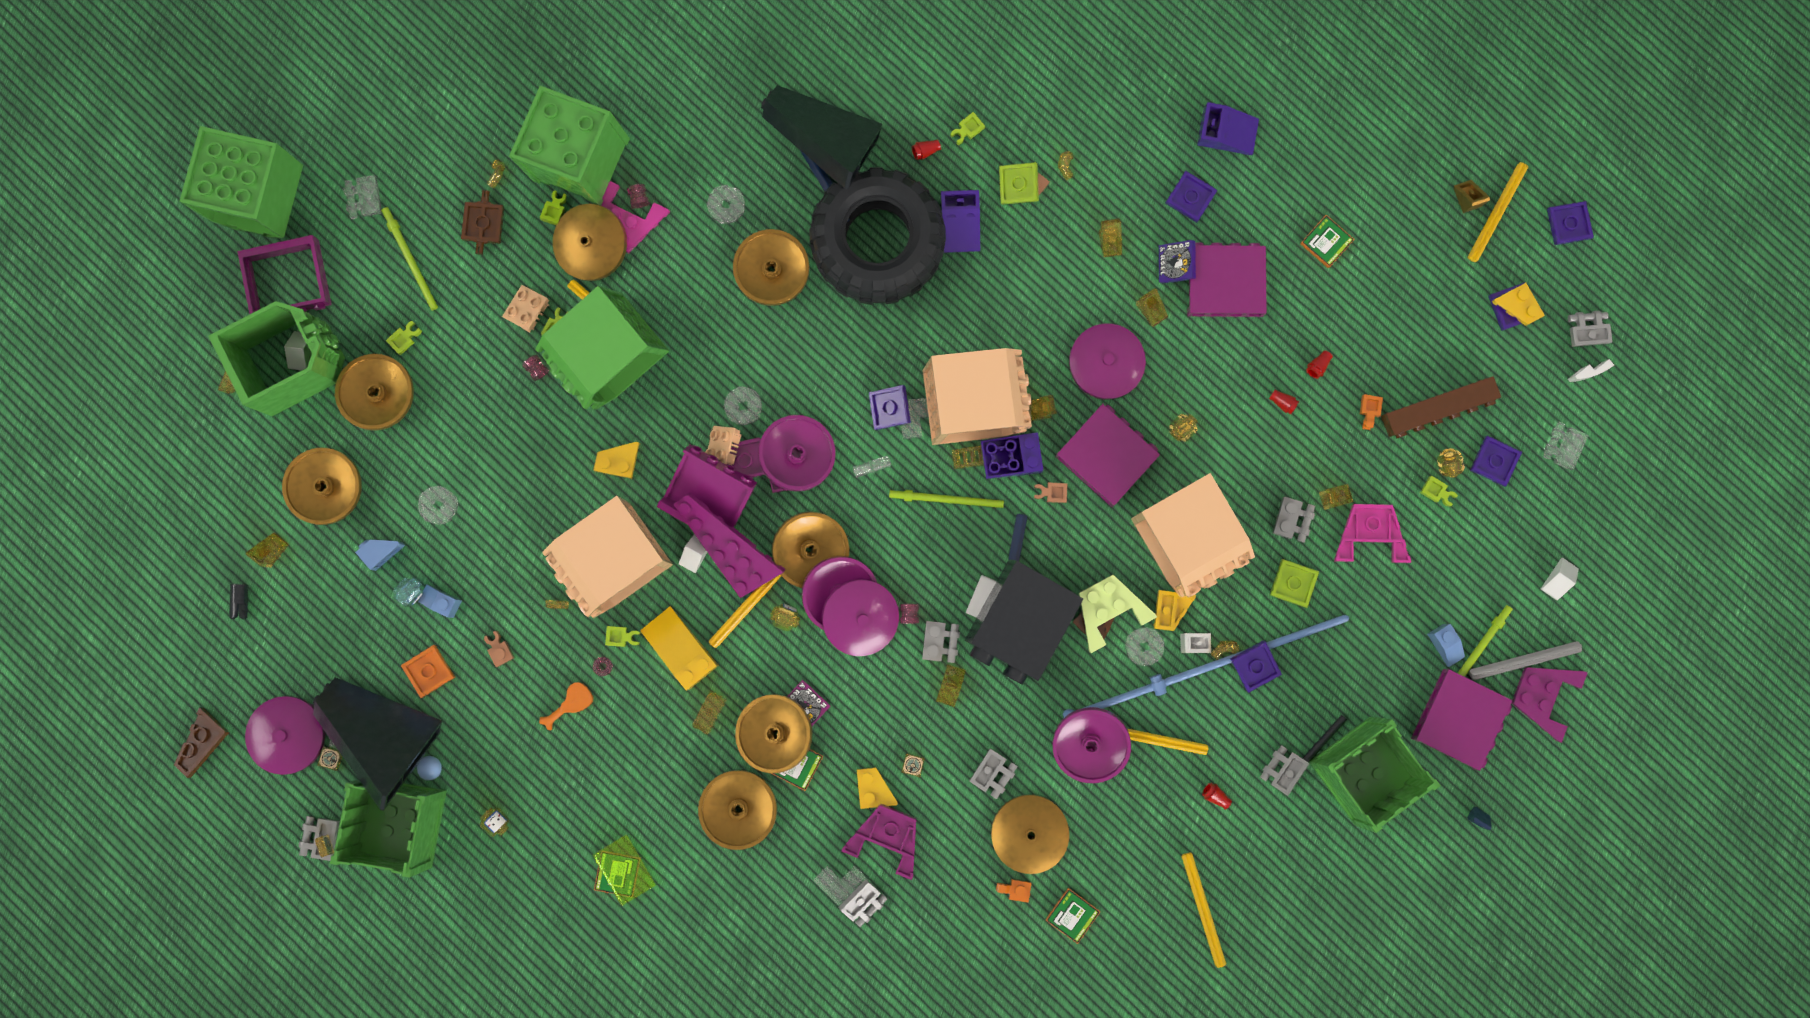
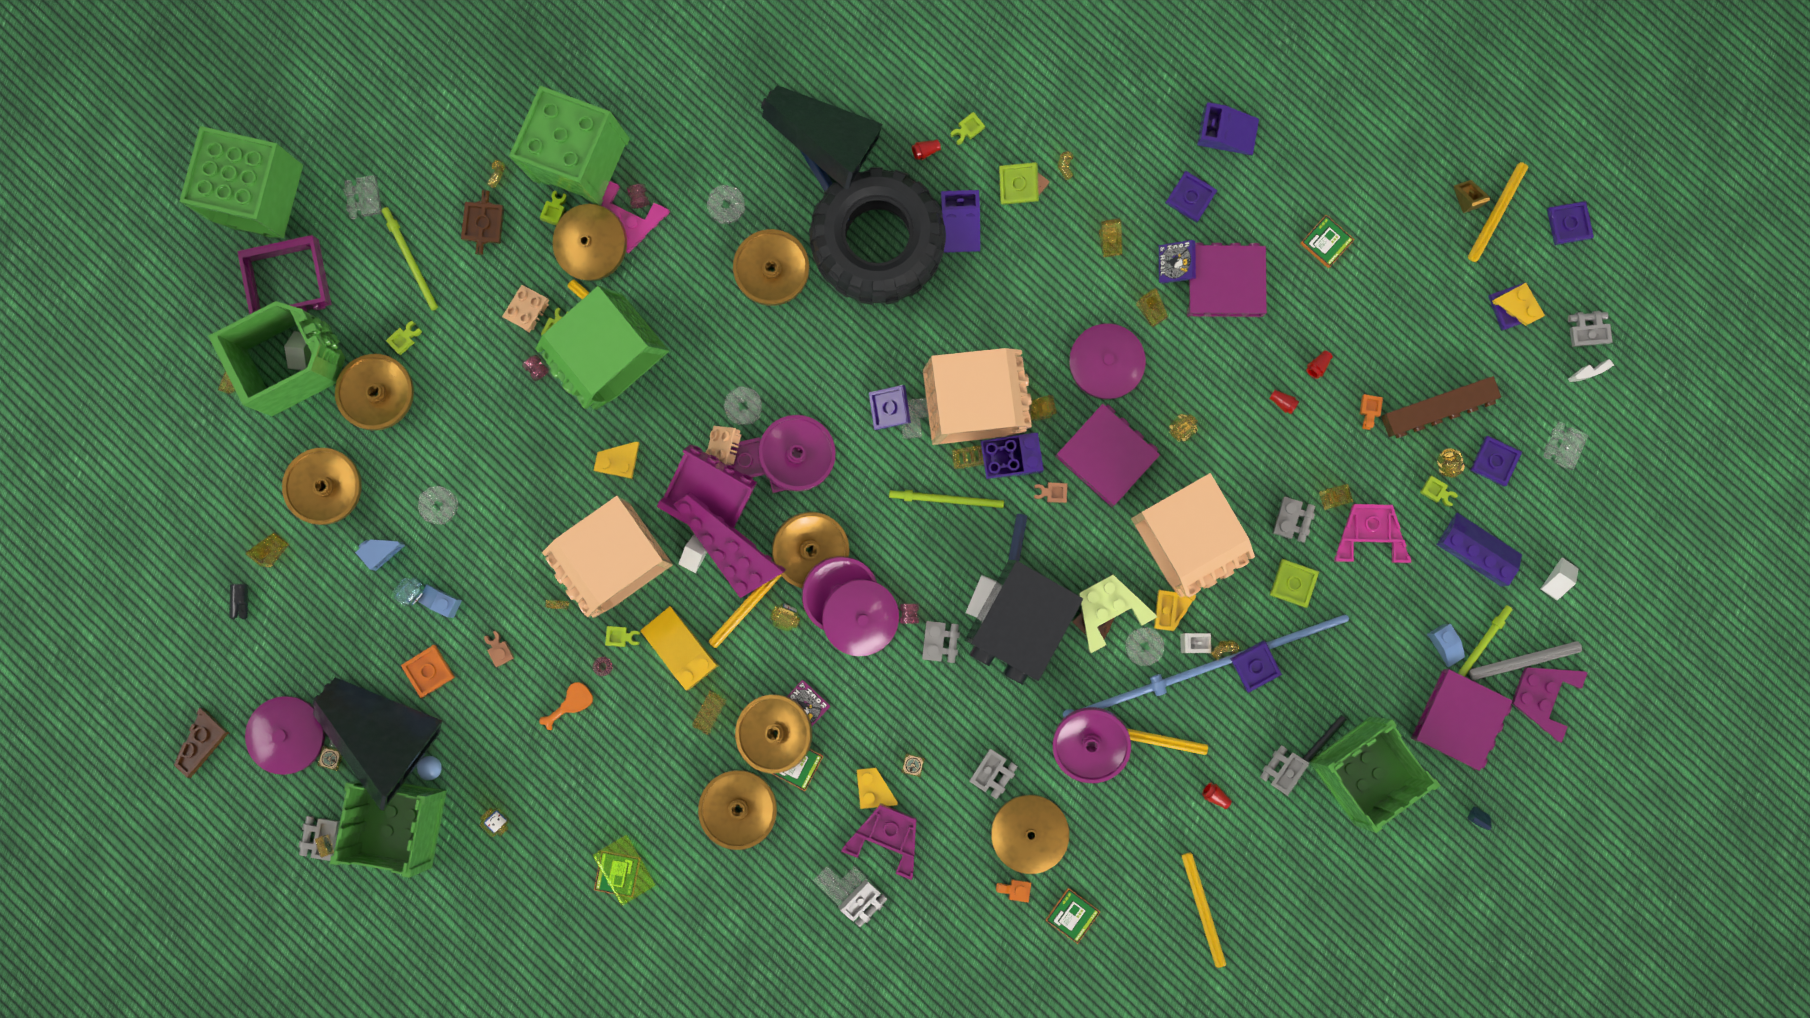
(871, 466): clear axle -> none
(951, 685): clear yellow slope -> none
(1480, 550): none -> dark purple slope

